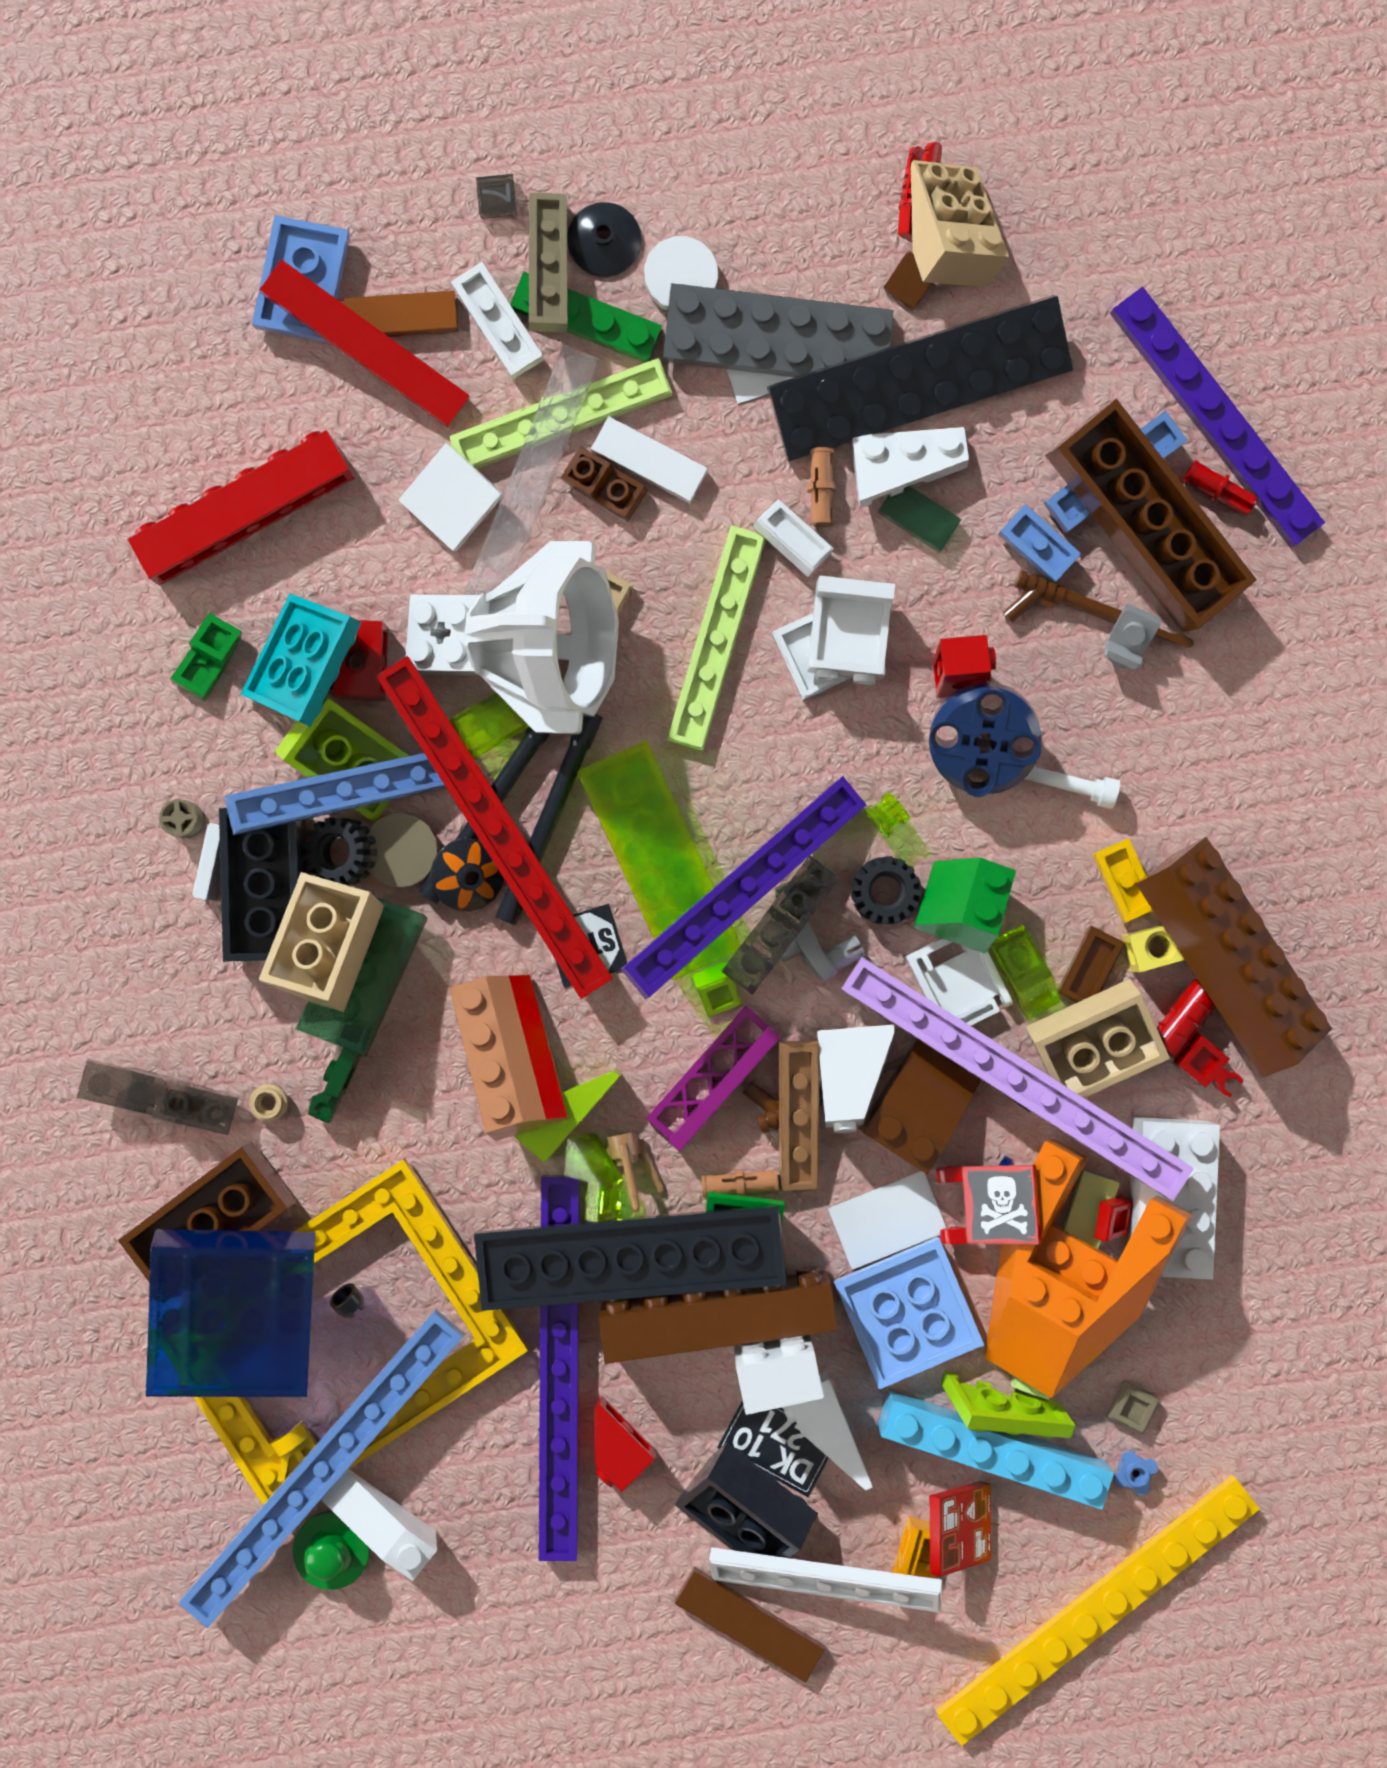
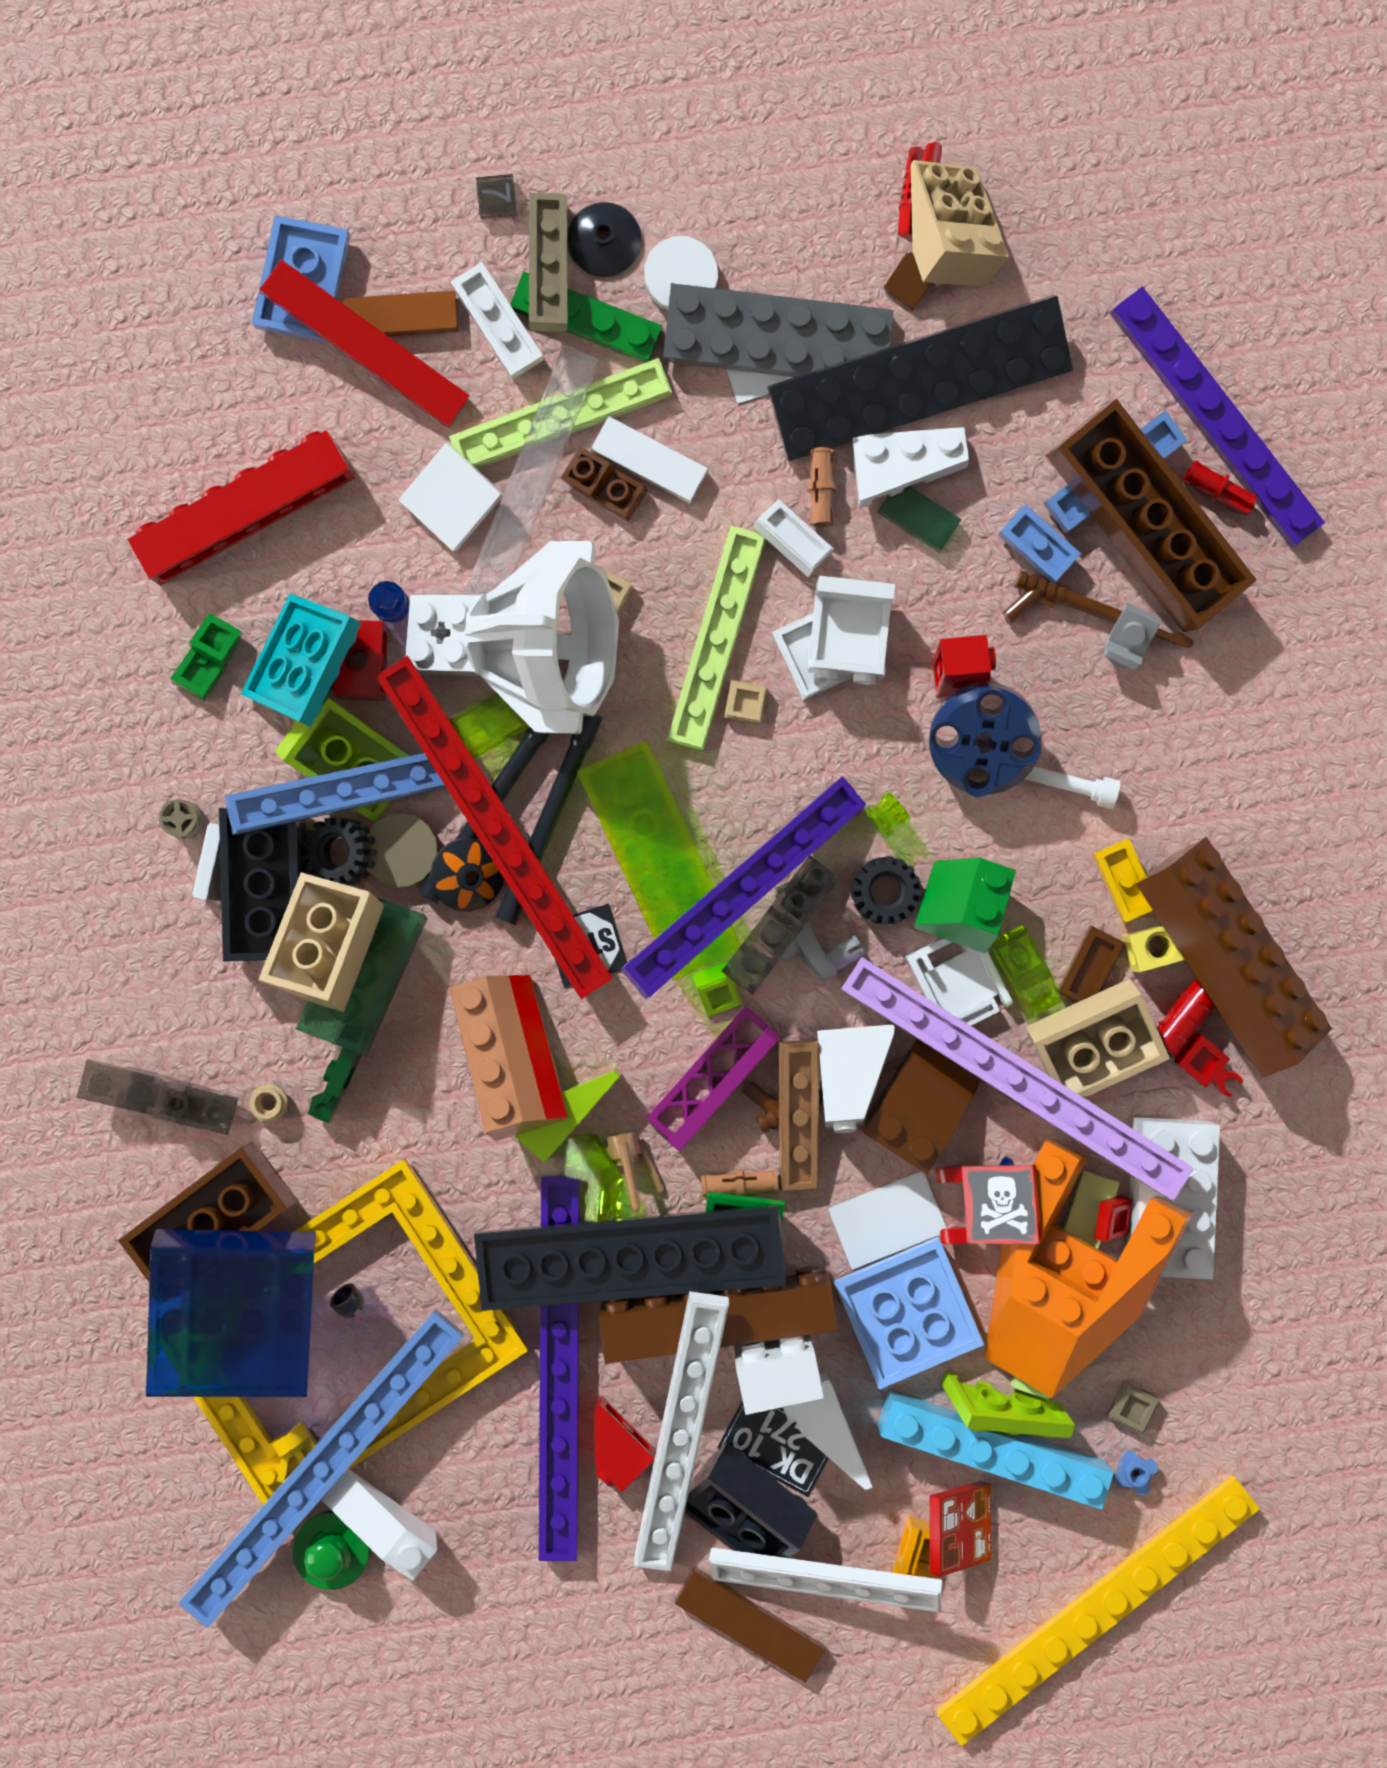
(385, 595): none -> clear blue wheel
(681, 1430): none -> white tile
(746, 702): none -> tan tile

